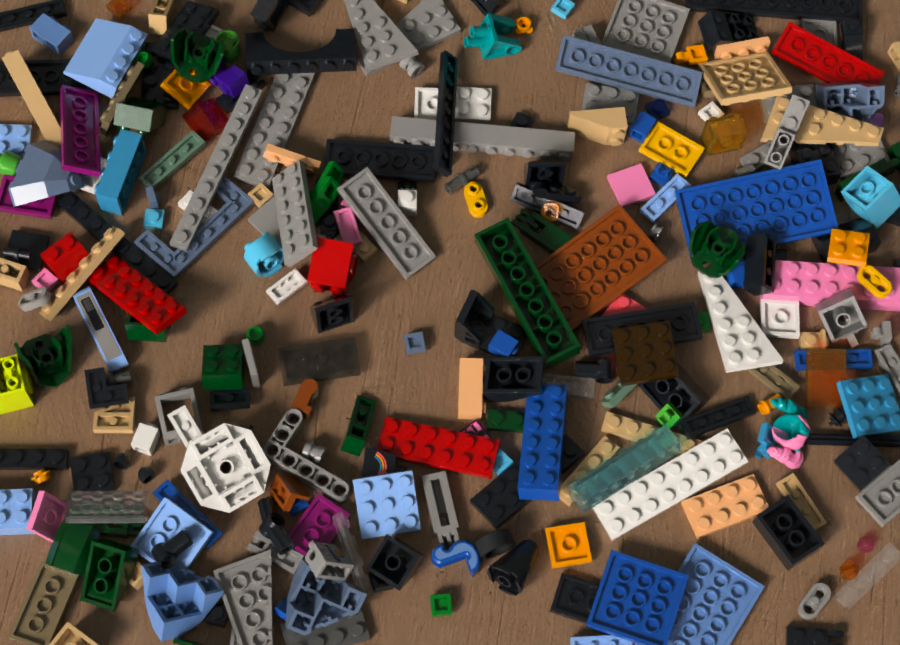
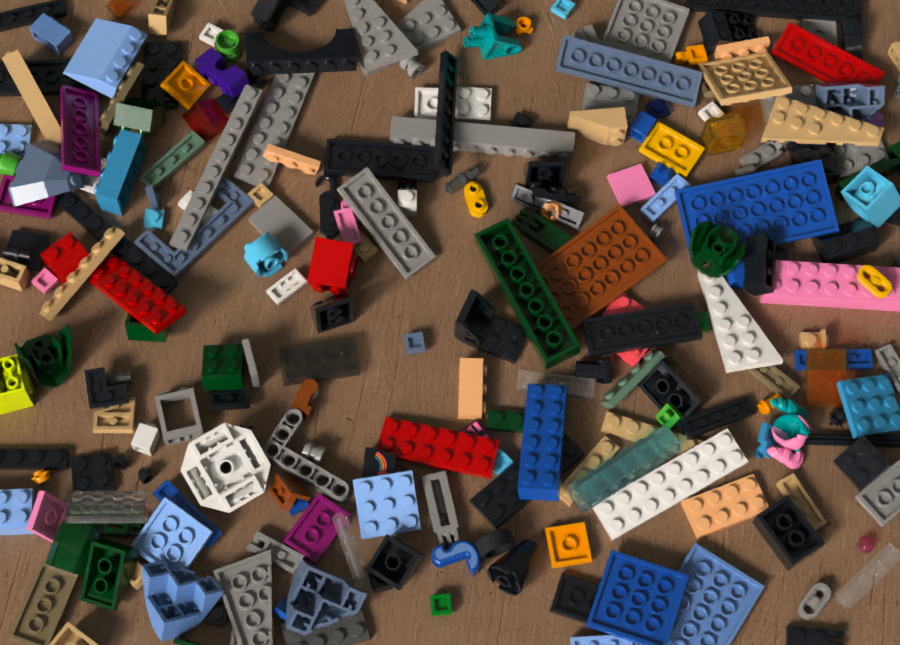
(34, 299): light grey plate -> none
(100, 329): beam -> none
(144, 58): green plate -> none
(166, 553): black piece -> none
(184, 425): white plate -> none
(193, 18): black plate -> none
(197, 54): dark green piece -> none
(255, 335): green plate -> none
(273, 525): black piece -> none
(294, 213): light grey plate -> none
(325, 189): green slope -> none
(328, 561): light grey torso -> none
(358, 425): dark green slope -> none
(503, 345): blue brick -> none
(513, 378): black slope -> none
(645, 353): dark brown plate -> none
(780, 318): white plate -> none
(786, 132): light grey slope -> none
(847, 326): light grey hinge -> none
(848, 247): light orange plate -> none
(849, 570): clear orange plate -> none
(882, 333): light grey tile -> none

